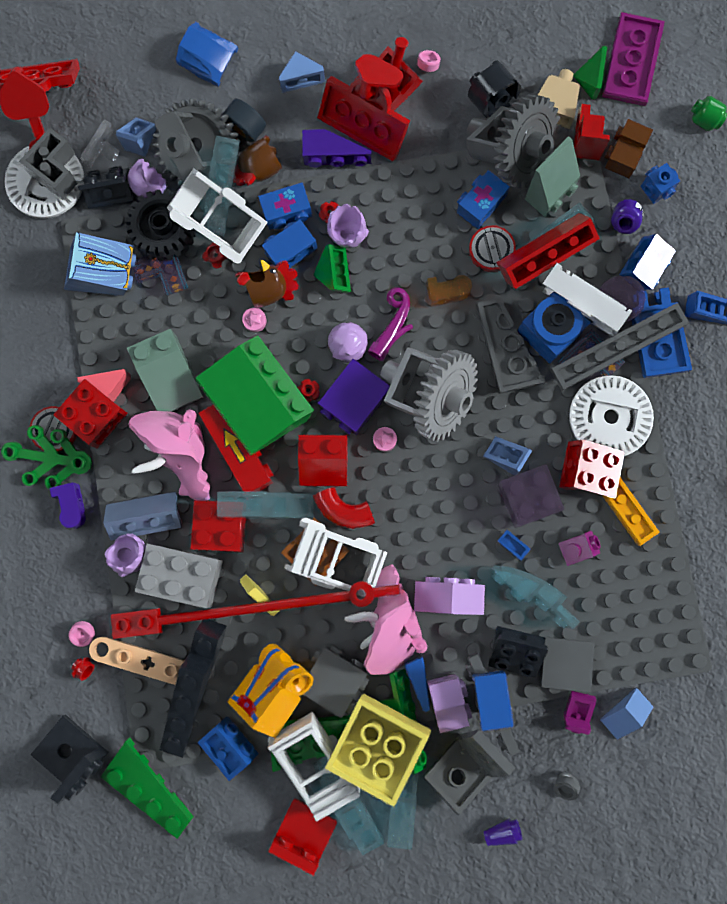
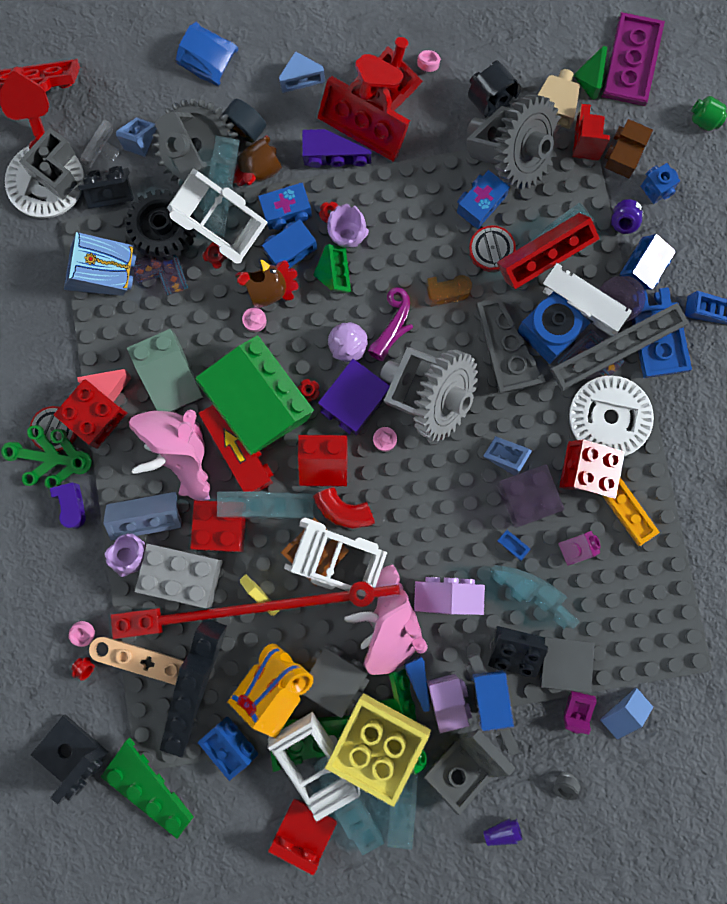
(145, 179): lavender hair -> none
(554, 179): sand green slope -> none

